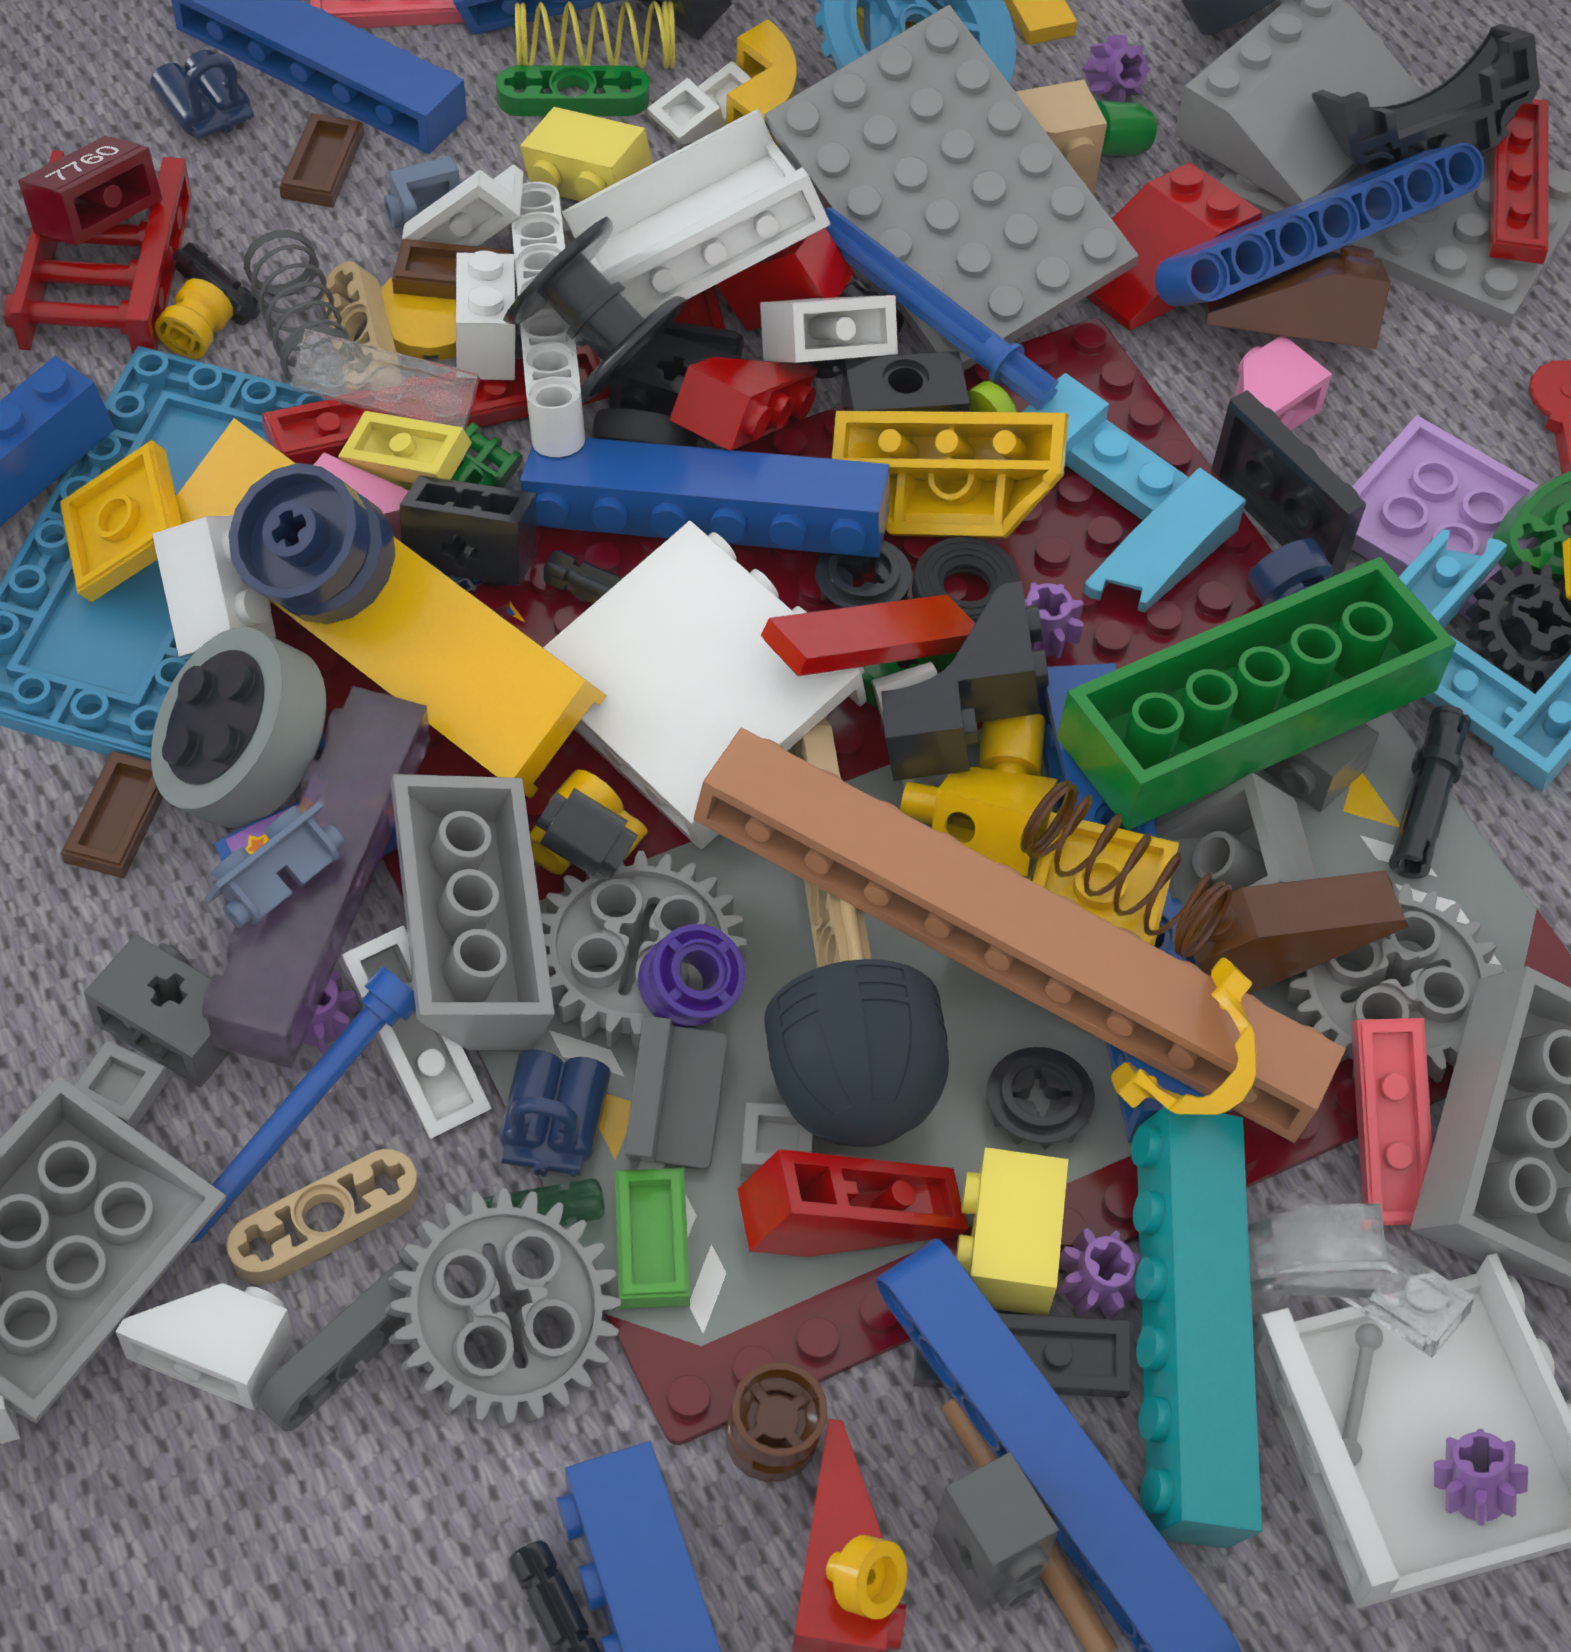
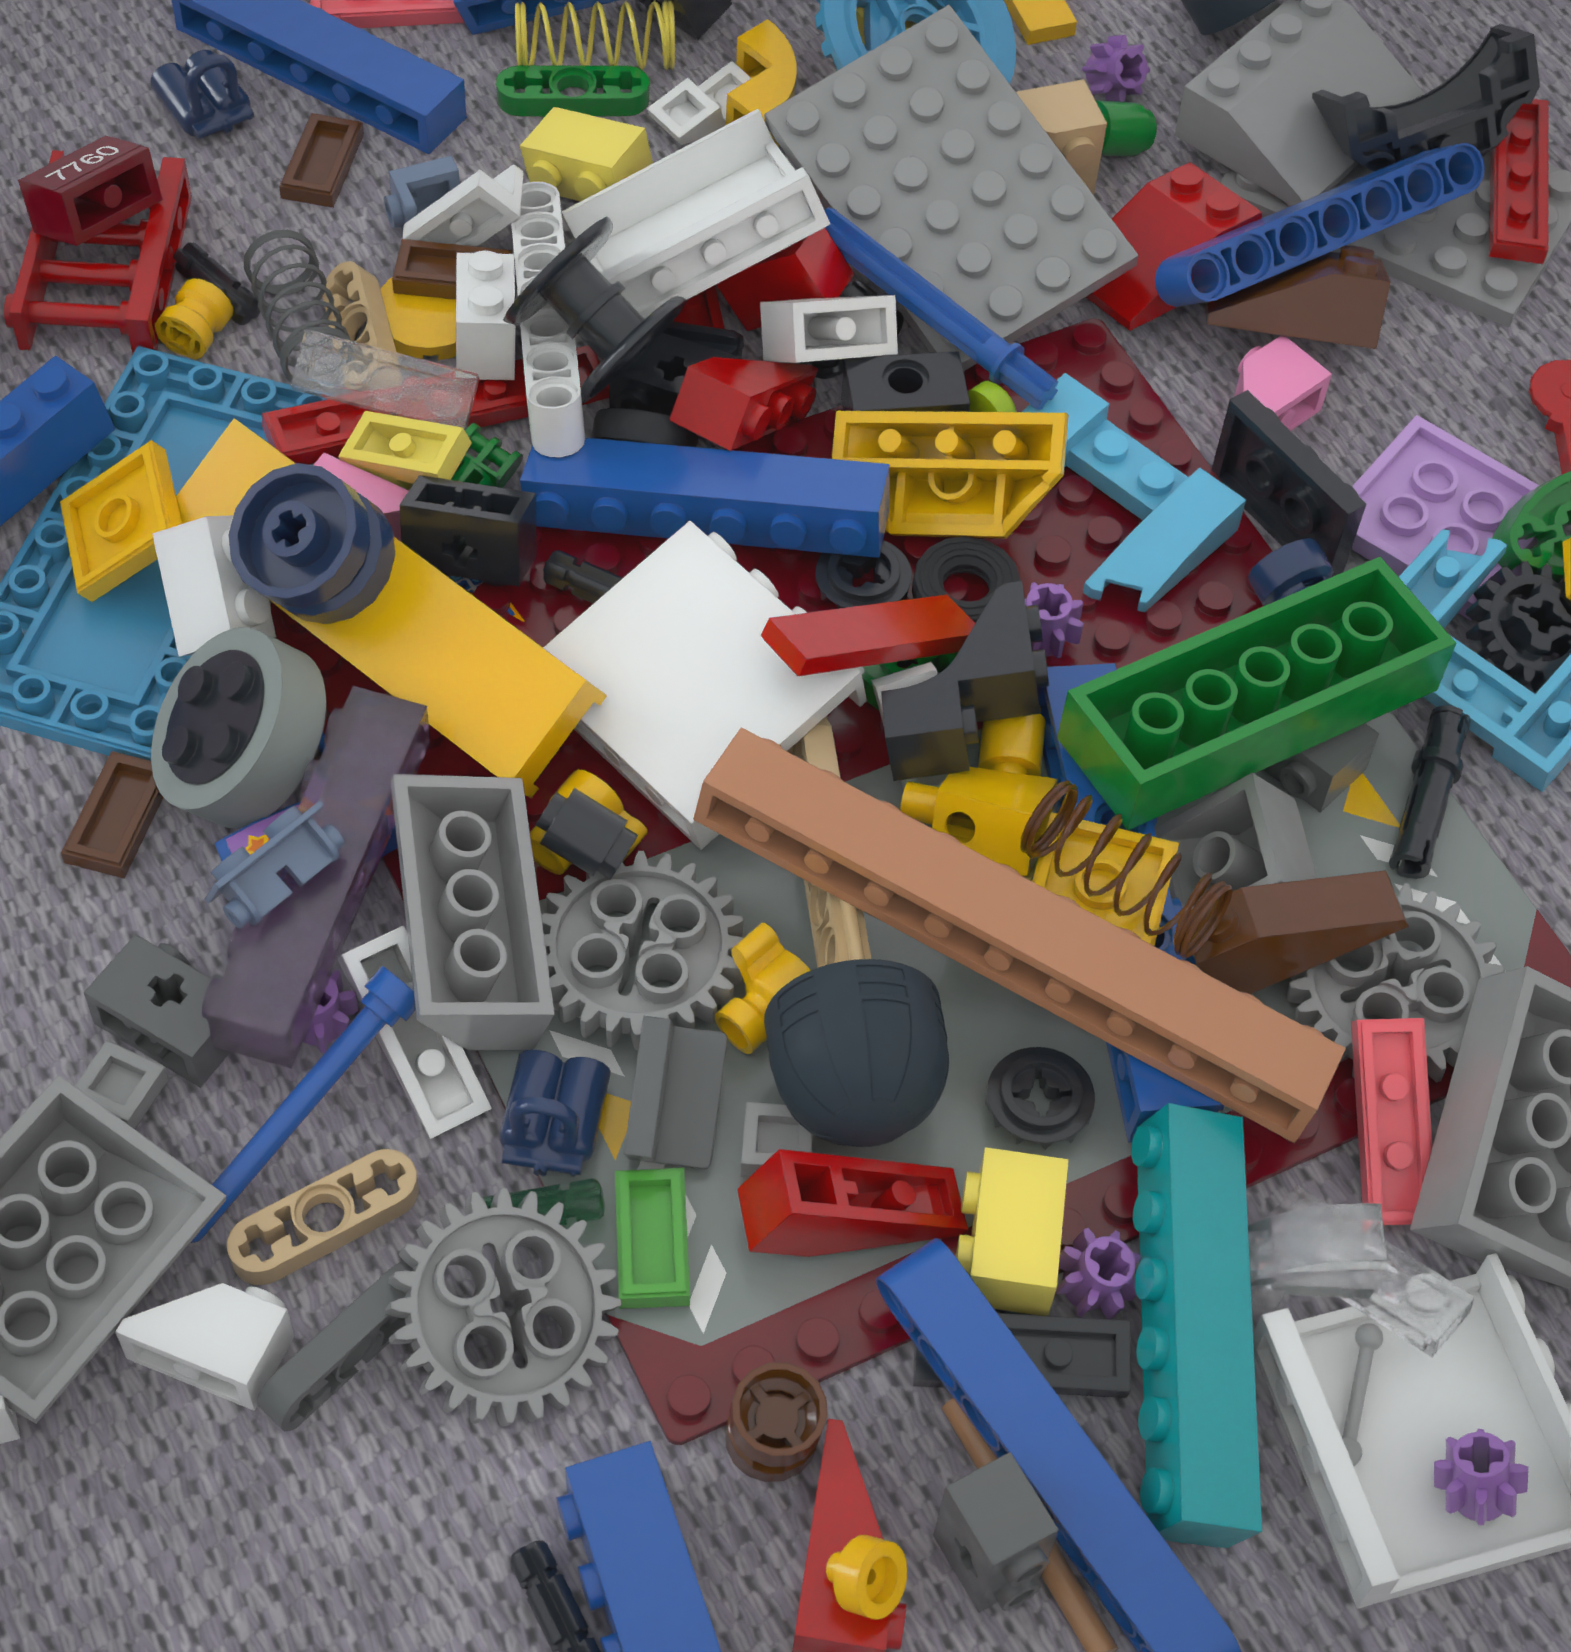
(714, 958): dark purple wheel -> none
(765, 971): none -> yellow piece
(1138, 1085): yellow helmet -> none

